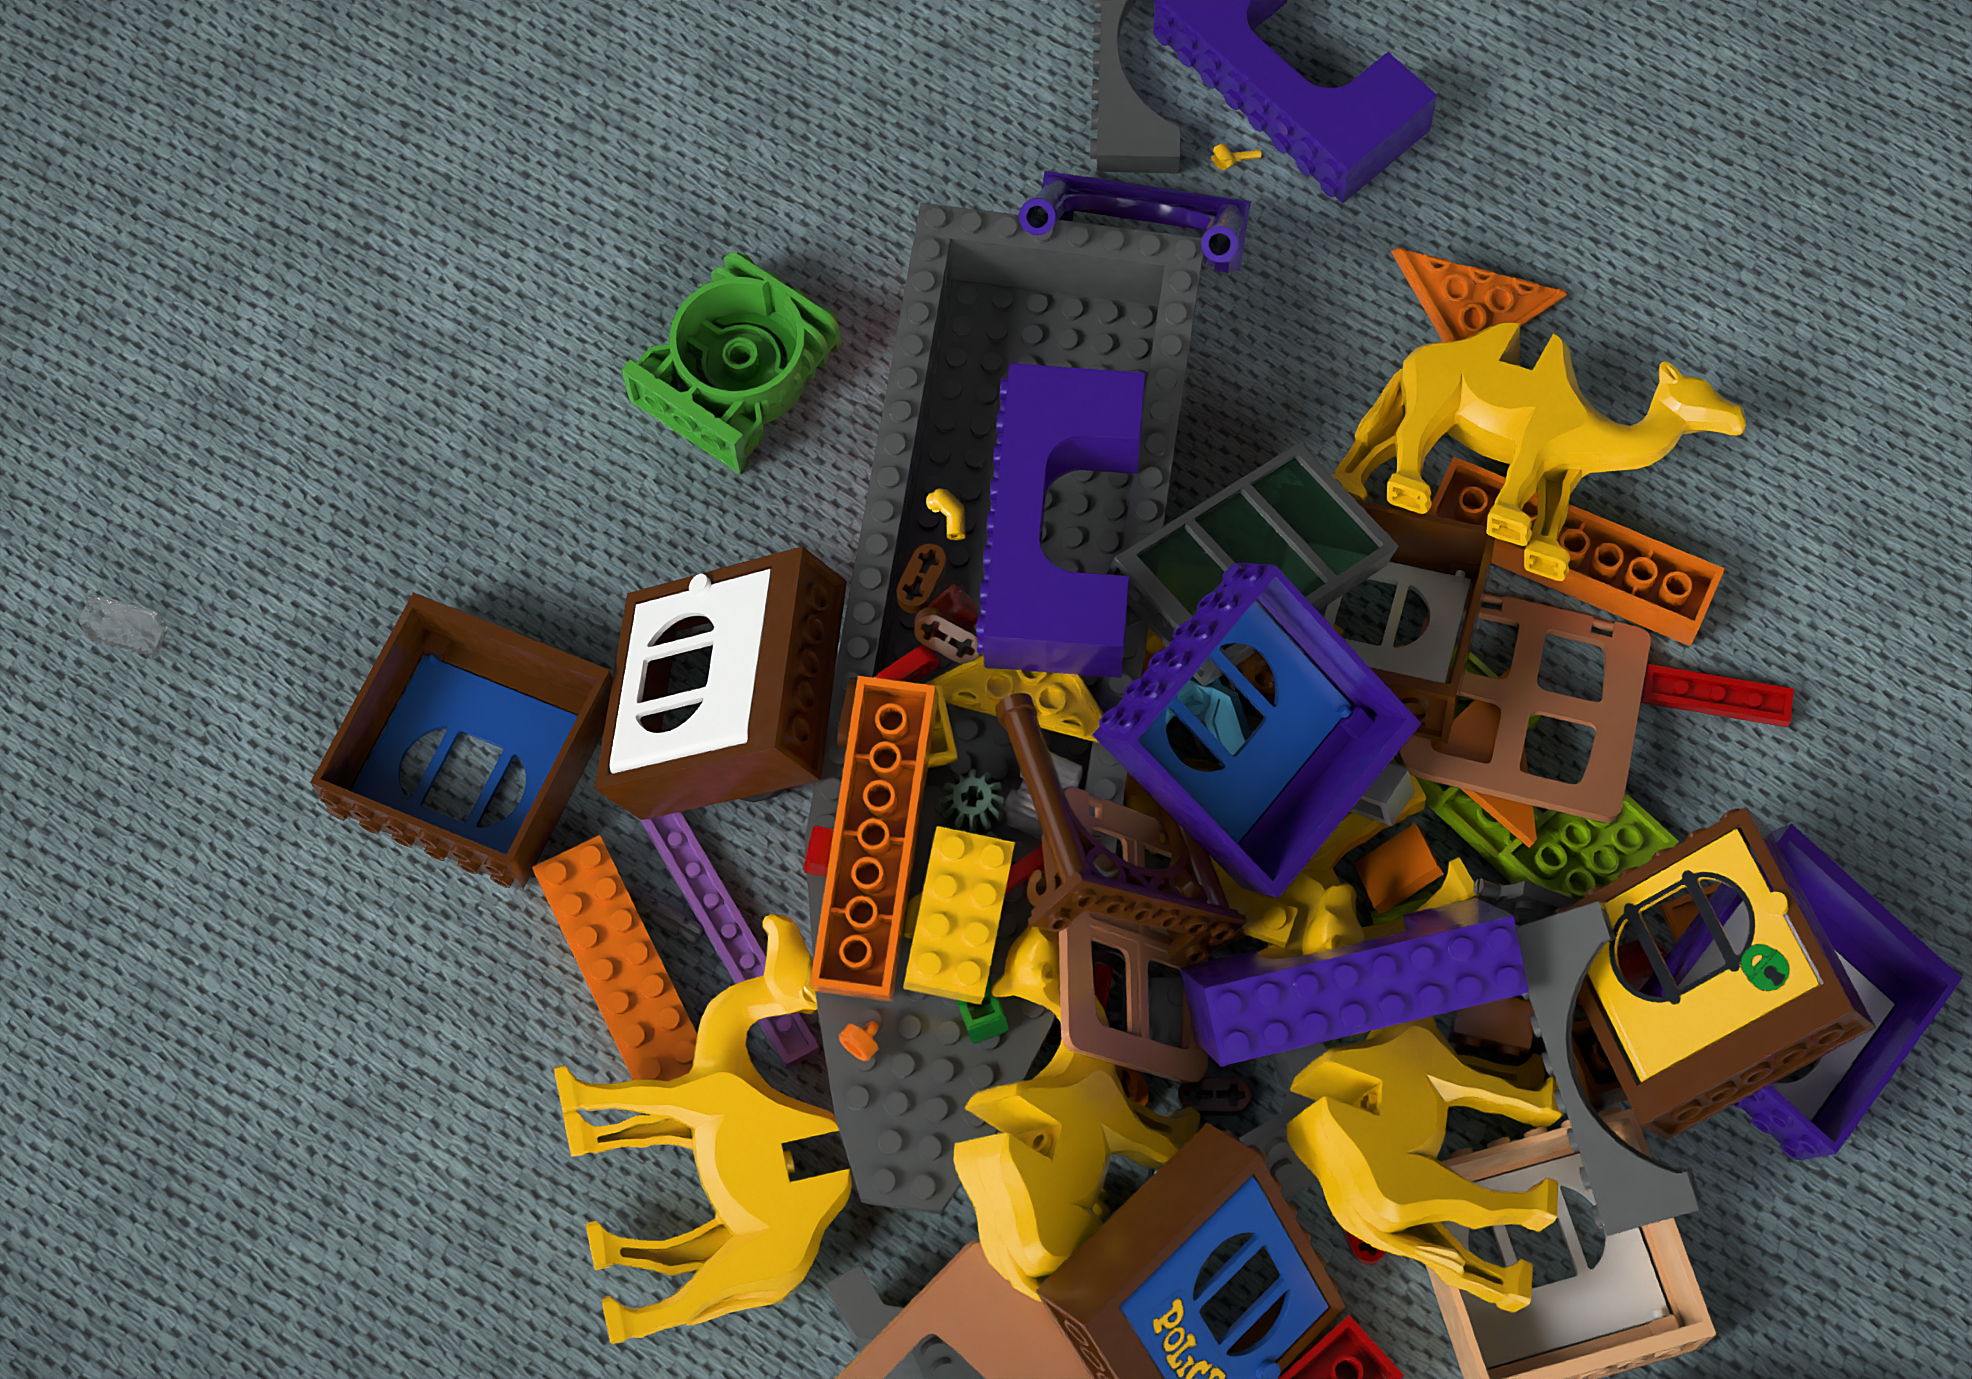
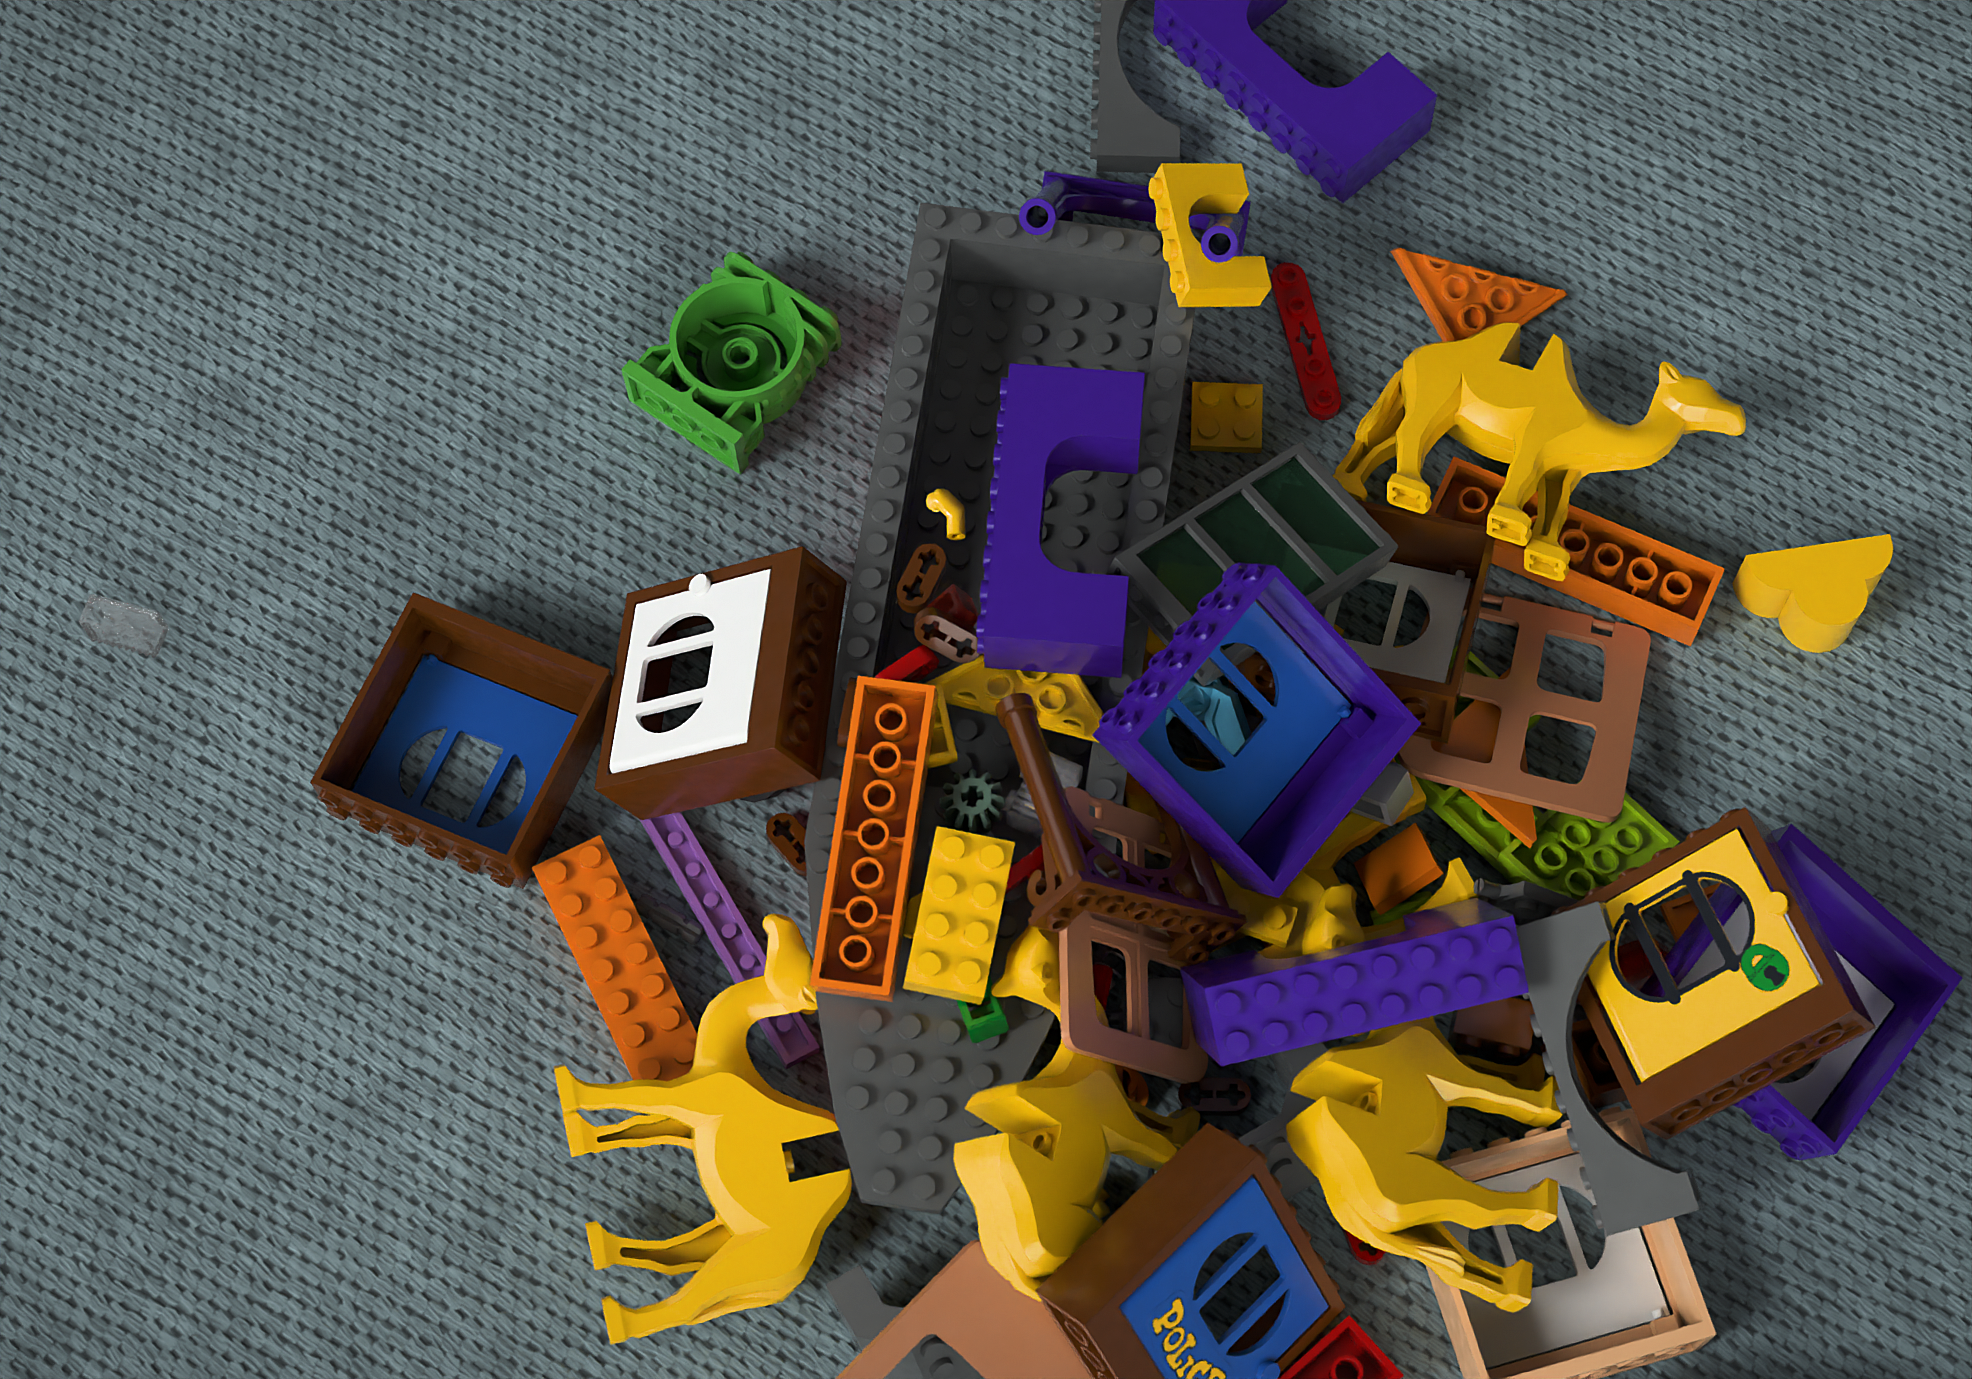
(782, 845): none -> reddish brown beam
(818, 851): red brick -> none
(859, 1040): orange tile -> none
(1204, 189): none -> yellow arch
(1225, 158): yellow hand -> none
(1226, 417): none -> yellow plate
(1313, 371): none -> red piece
(1717, 695): red plate -> none
(1814, 588): none -> yellow brick

